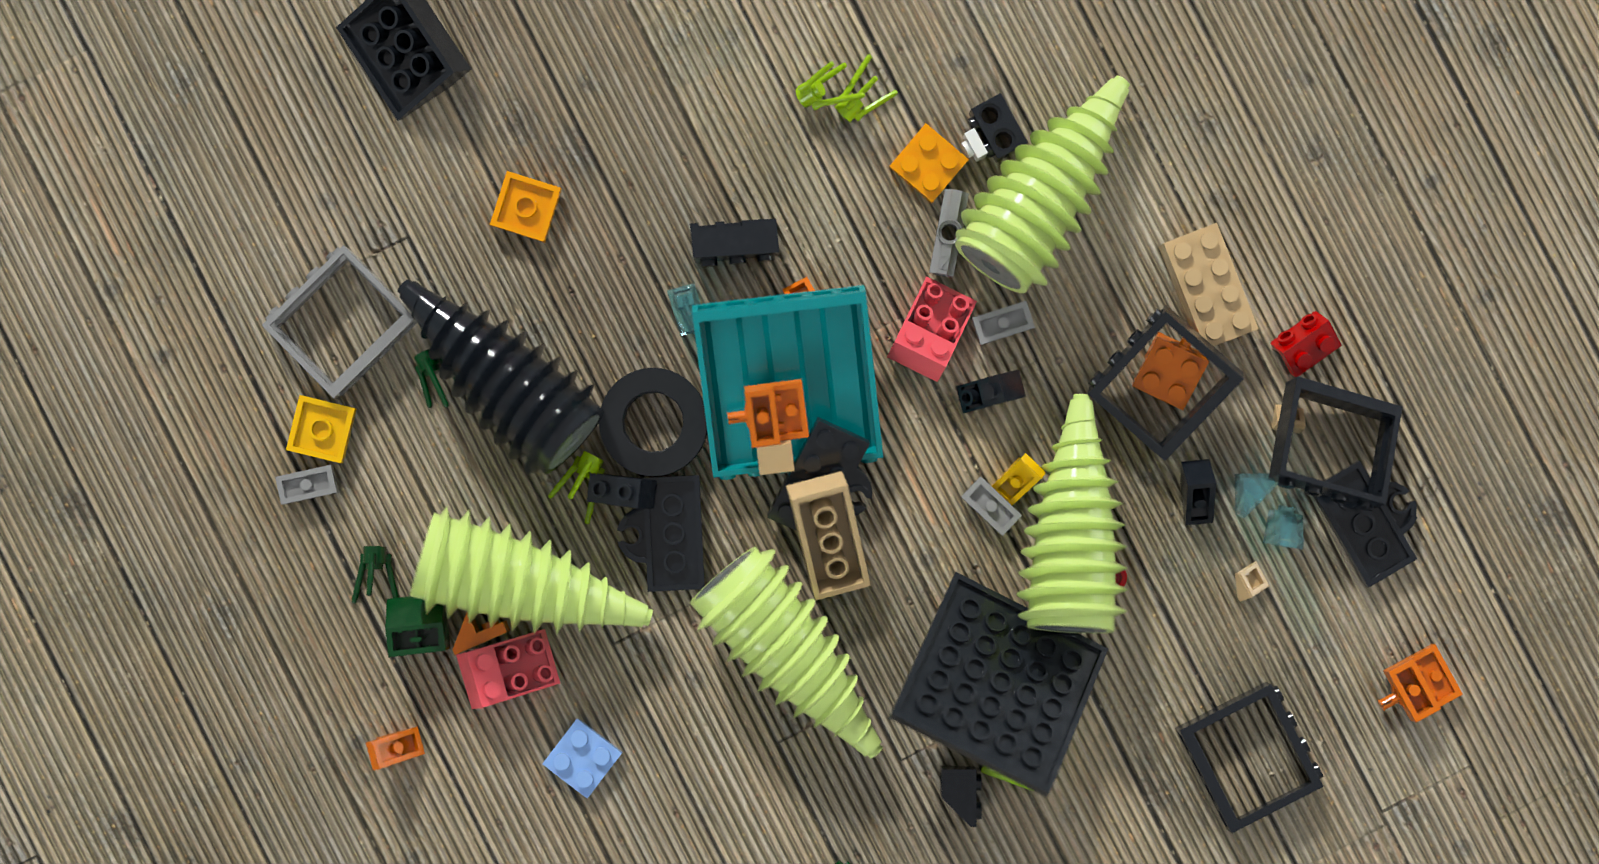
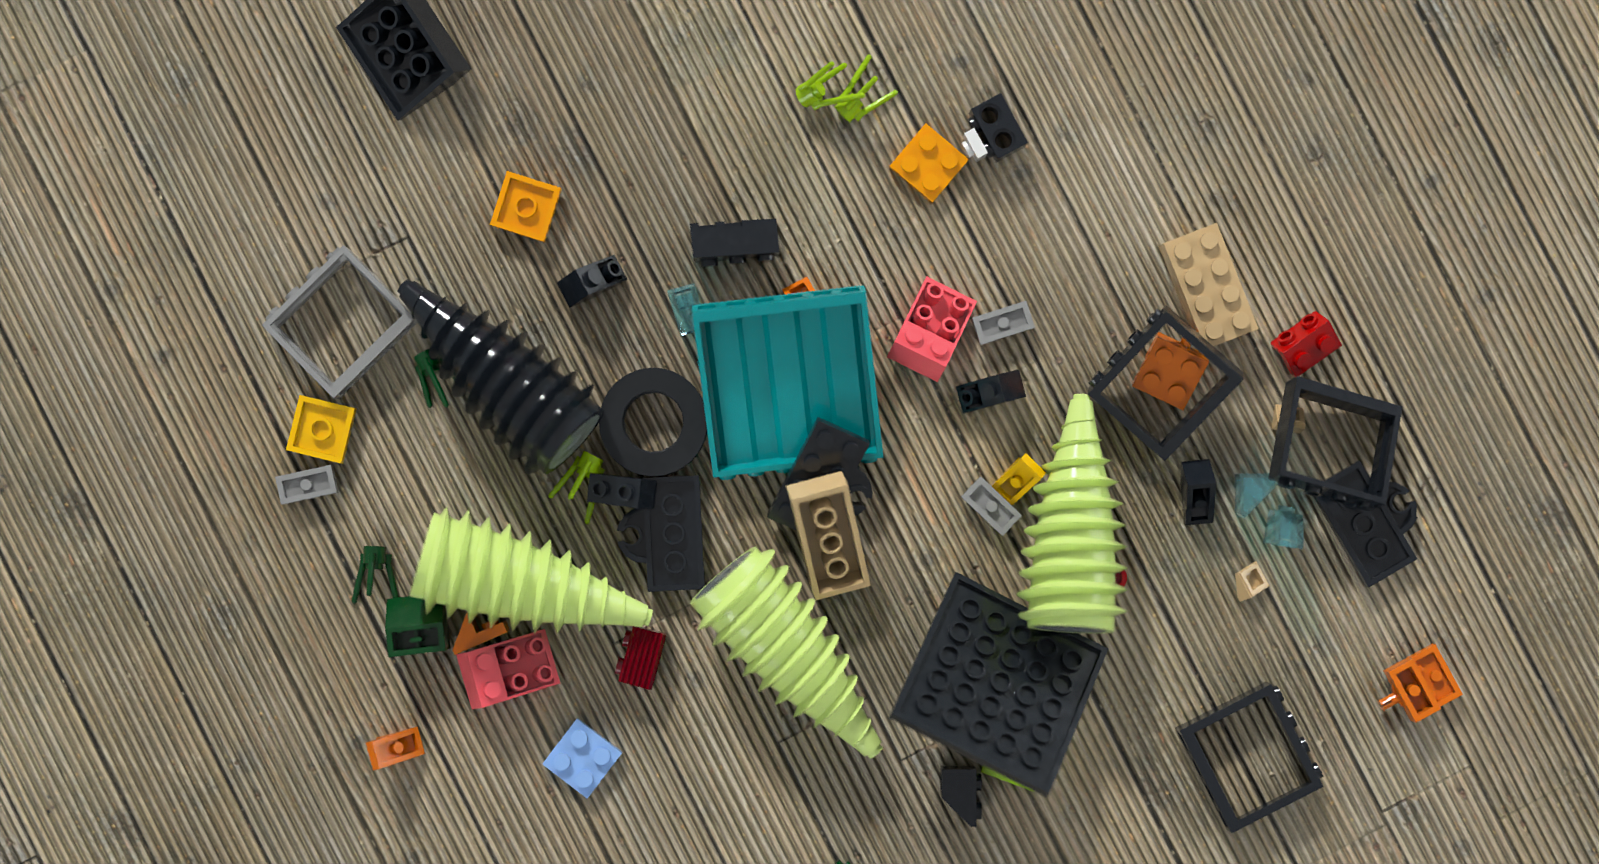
(591, 280): none -> black slope
(641, 657): none -> dark red brick
(773, 412): orange plate -> none
(775, 458): tan panel -> none
(945, 251): light grey piece -> none
(1040, 193): yellowish green cone -> none

